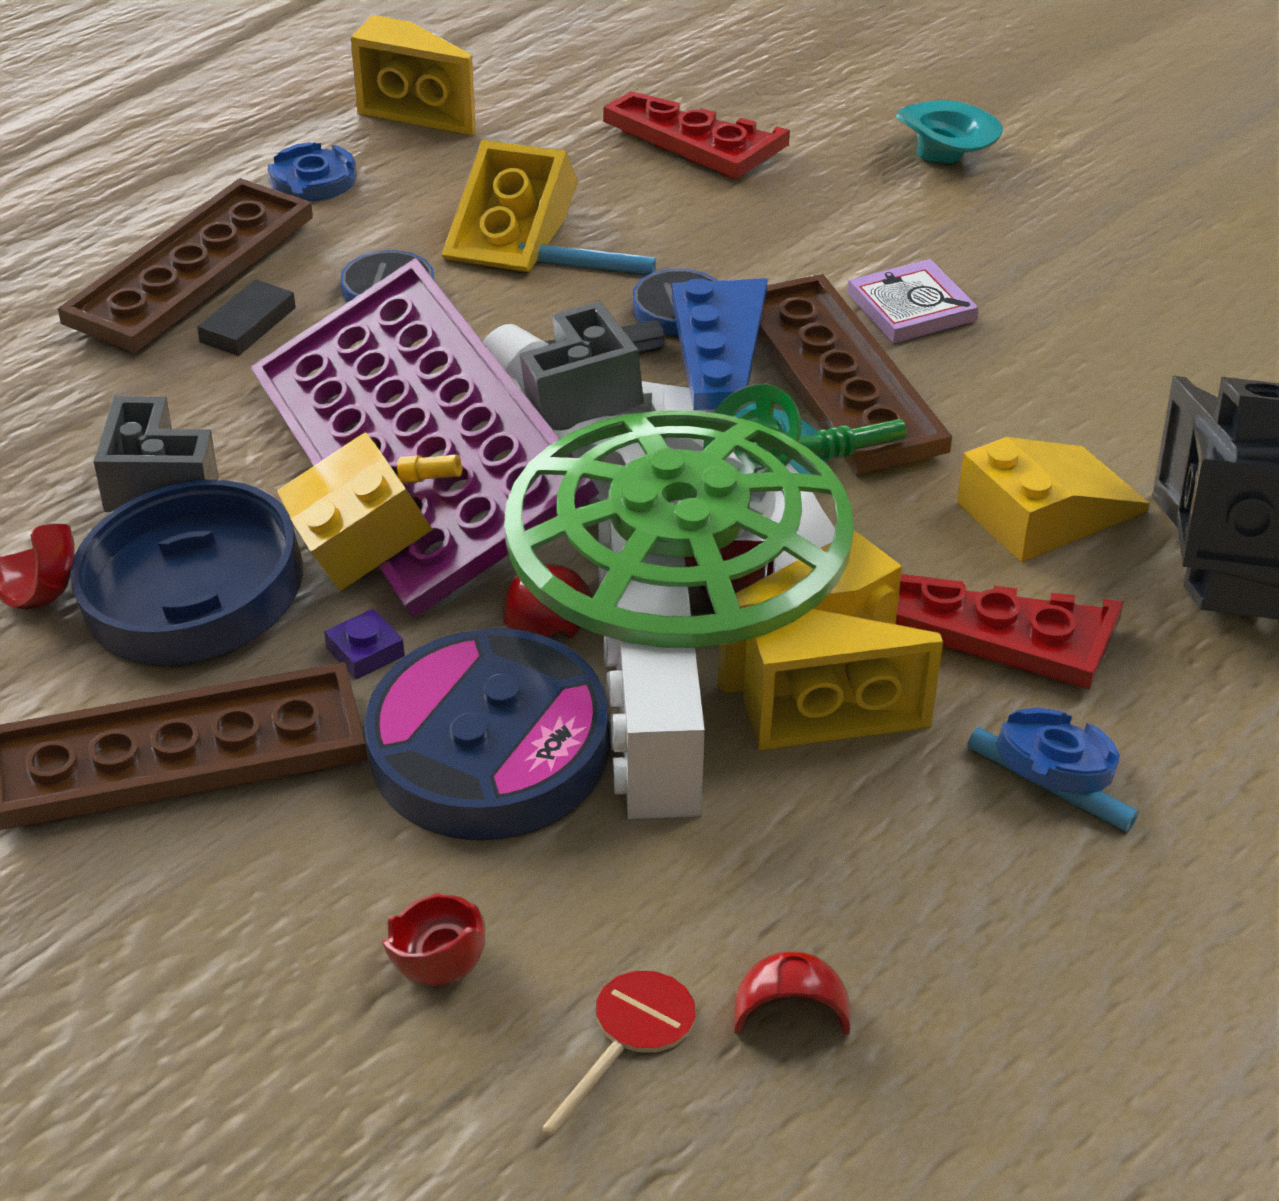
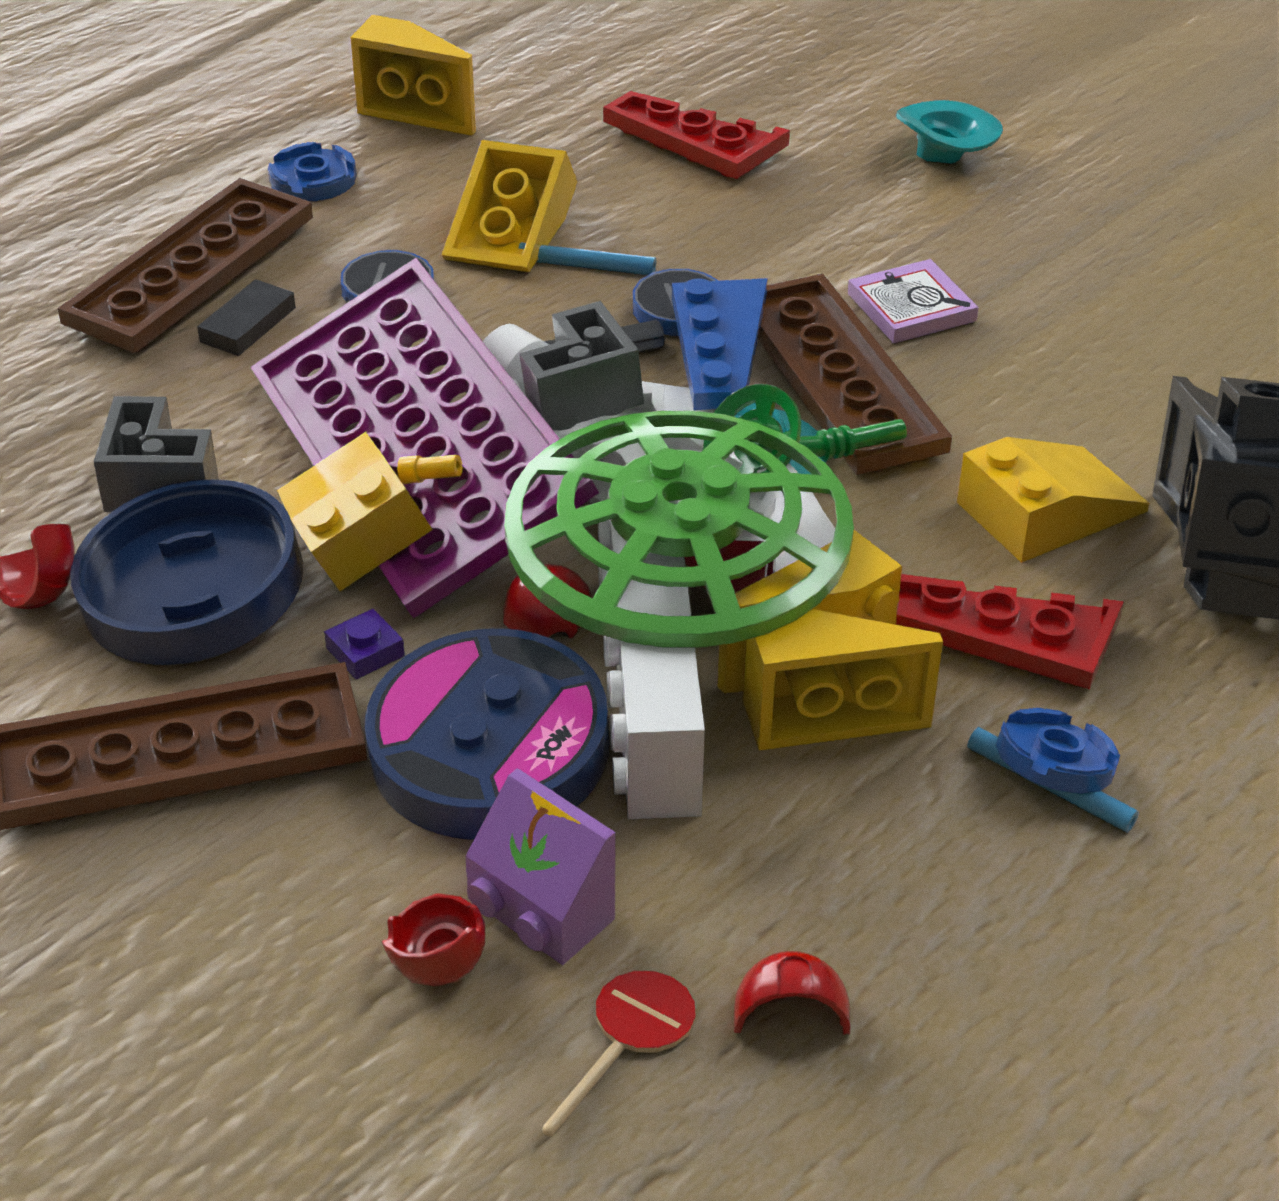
(543, 868): none -> medium lavender slope

